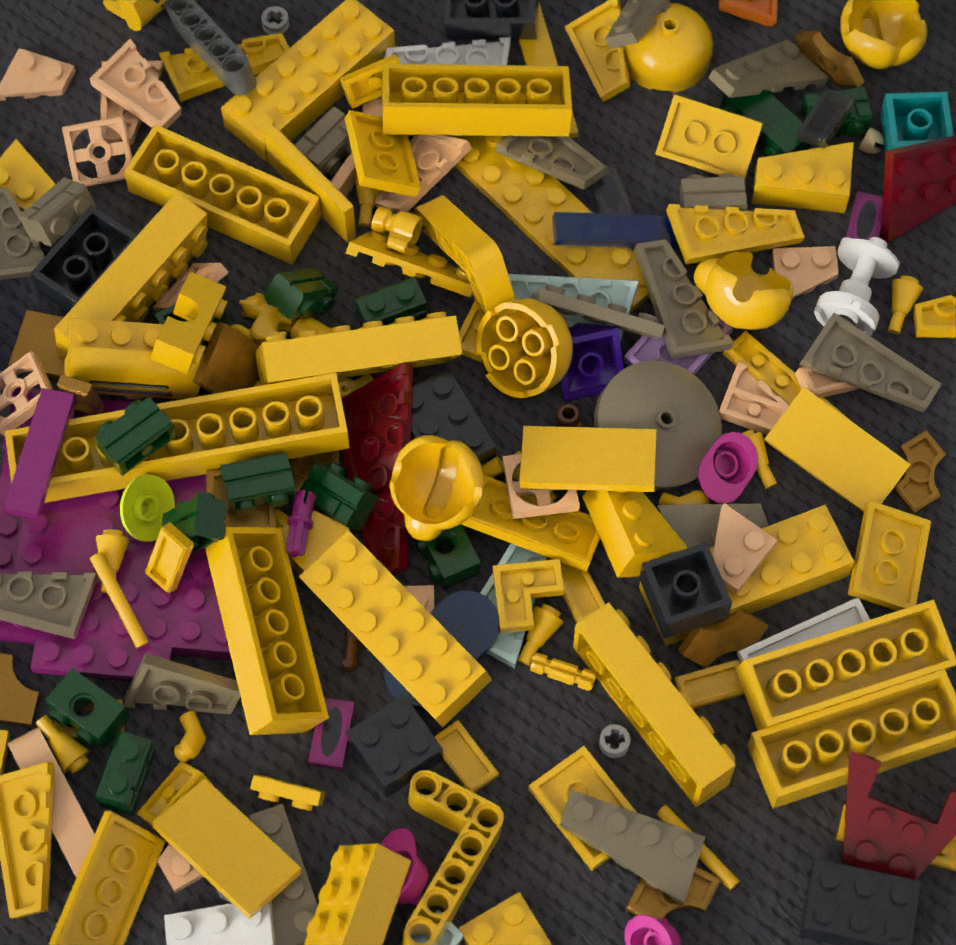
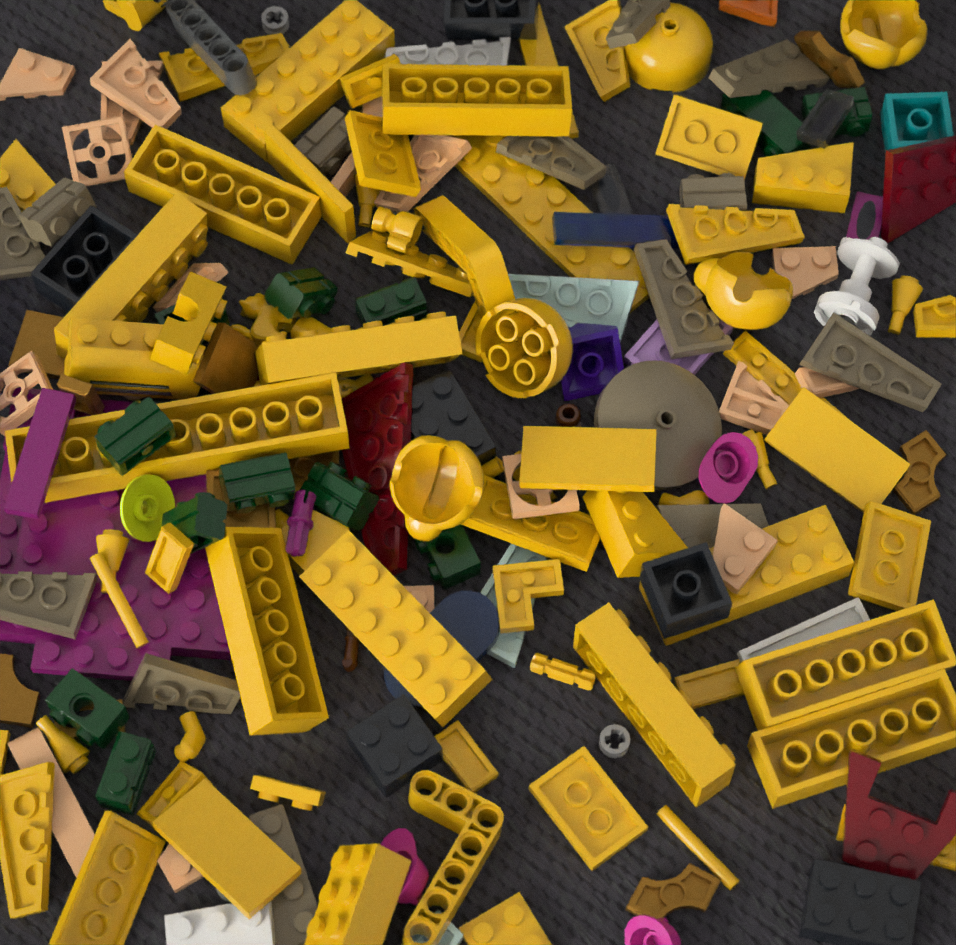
(330, 736): magenta tile -> none
(545, 625): yellow cone -> none
(580, 592): yellow tile -> none
(643, 325): dark tan wing -> none
(646, 846): dark tan wing -> none
(713, 640): pearl gold tile -> none
(871, 137): tan hinge -> none

